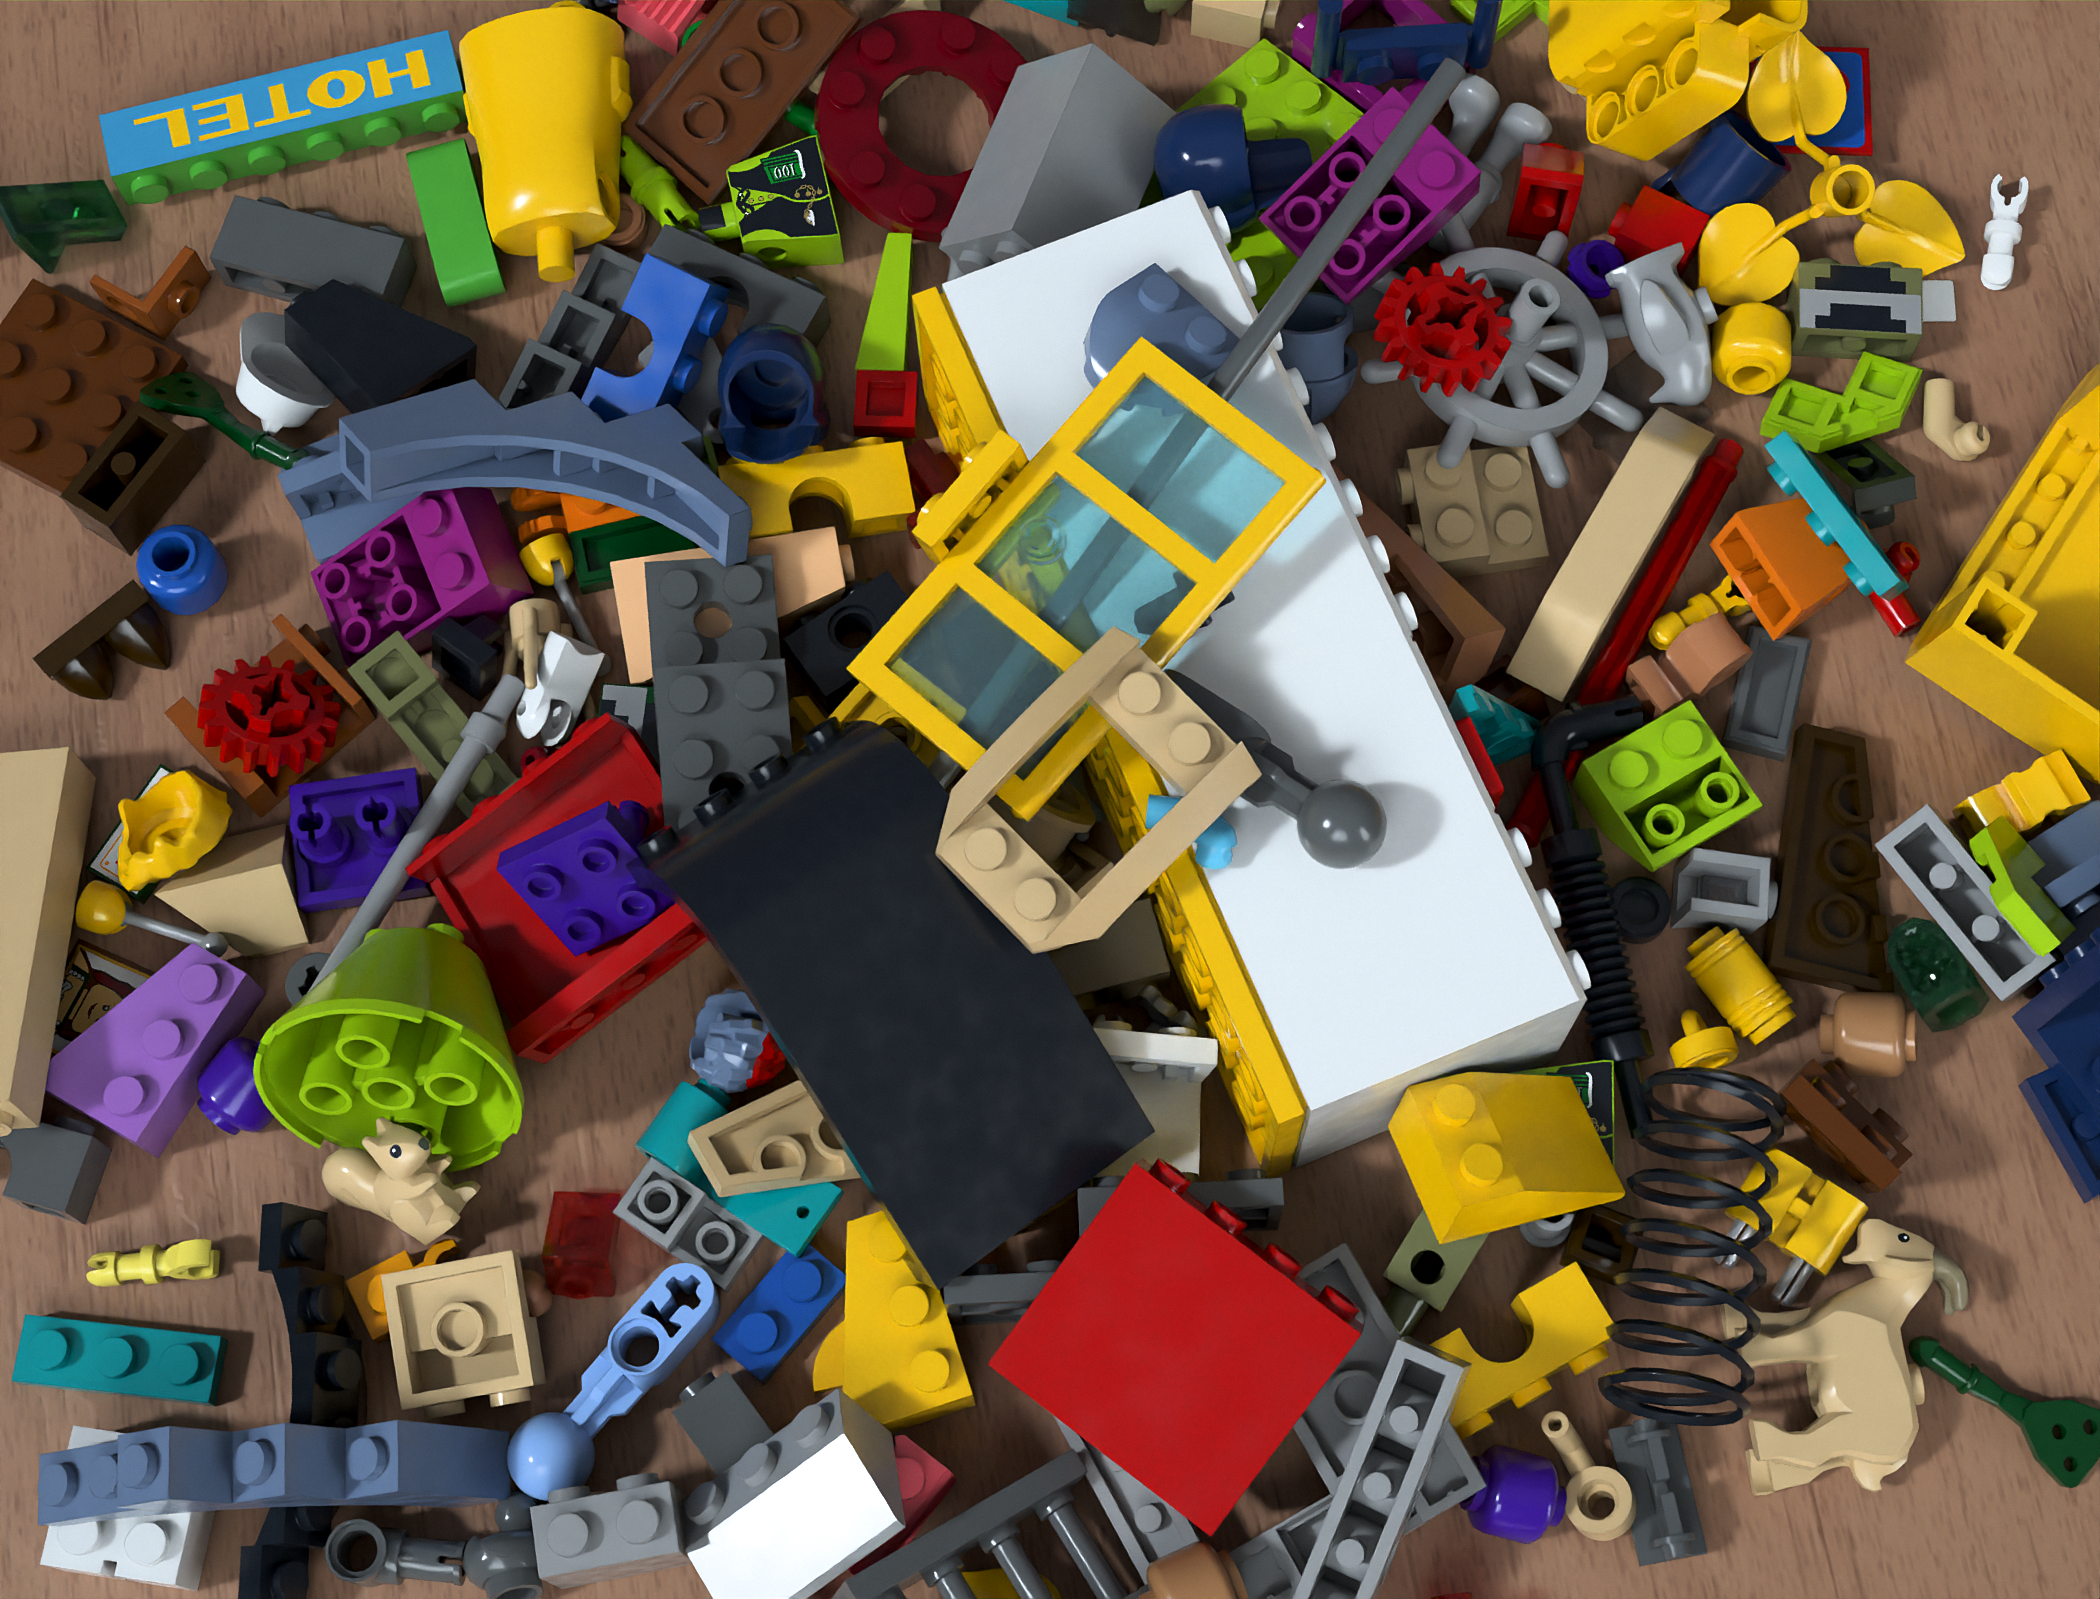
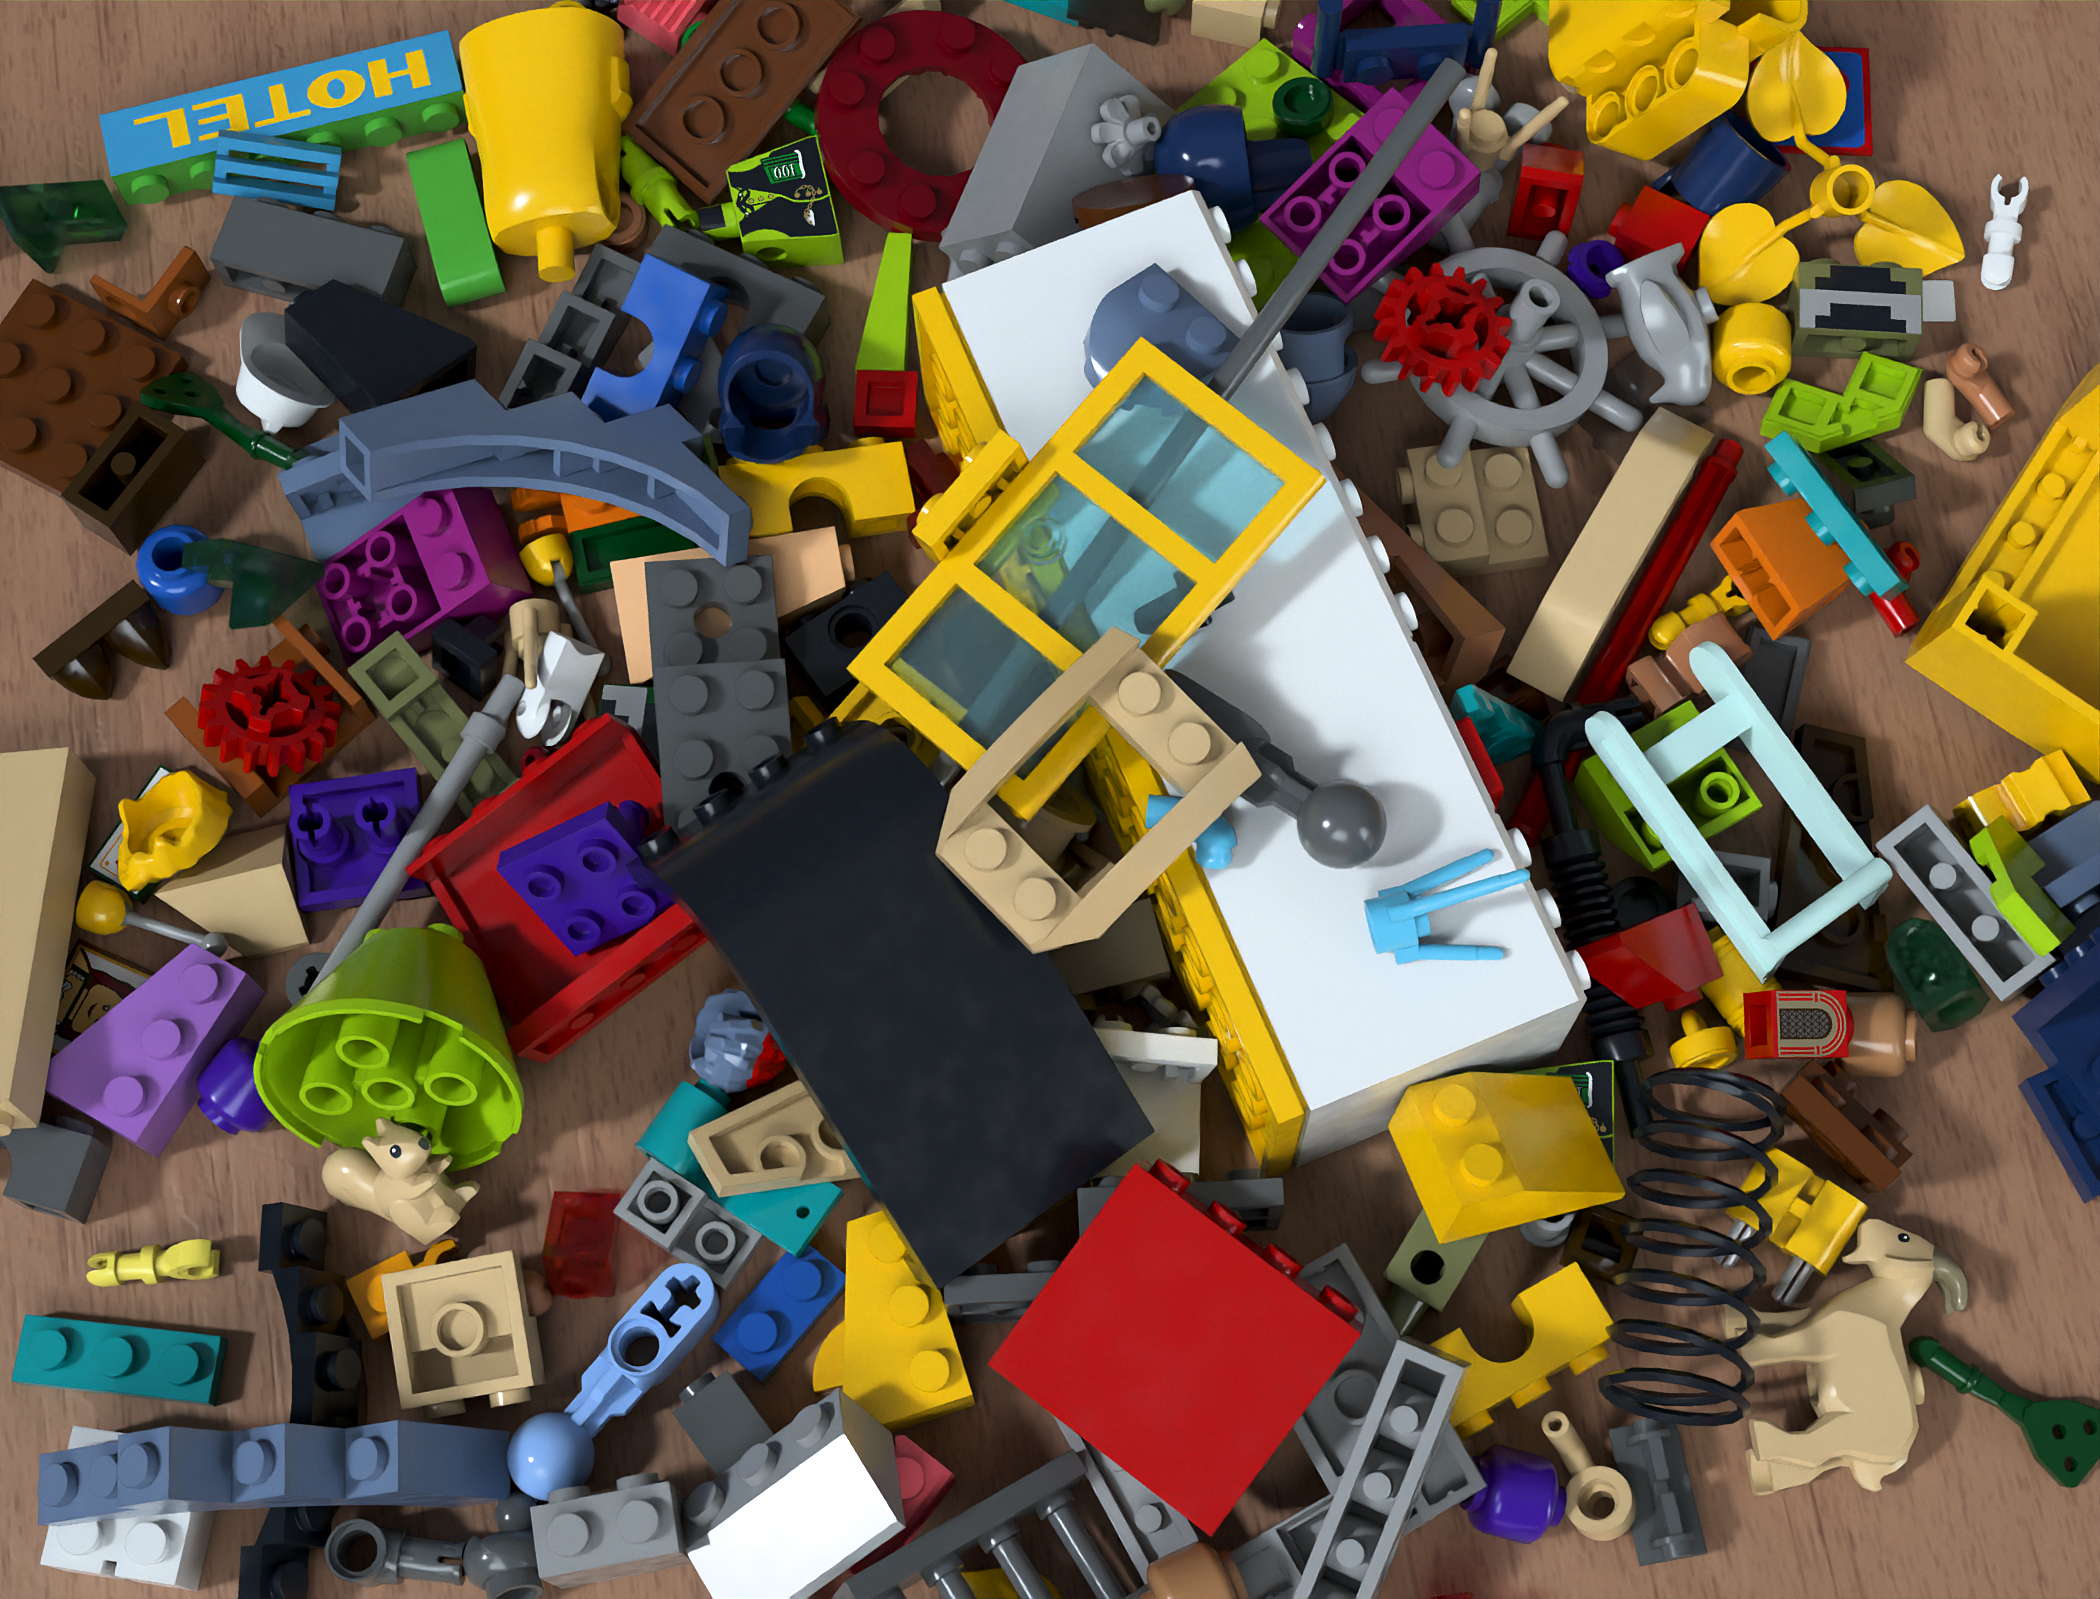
(260, 579): none -> clear green slope
(277, 147): none -> dark azure tile
(1125, 196): none -> reddish brown tile
(1126, 133): none -> light grey plant
(1303, 107): none -> dark green tile
(1401, 912): none -> medium azure plant
(1482, 132): none -> tan plant
(1655, 960): none -> red slope
(1739, 714): none -> light aqua piece
(1797, 1024): none -> brick
(1969, 375): none -> nougat arm

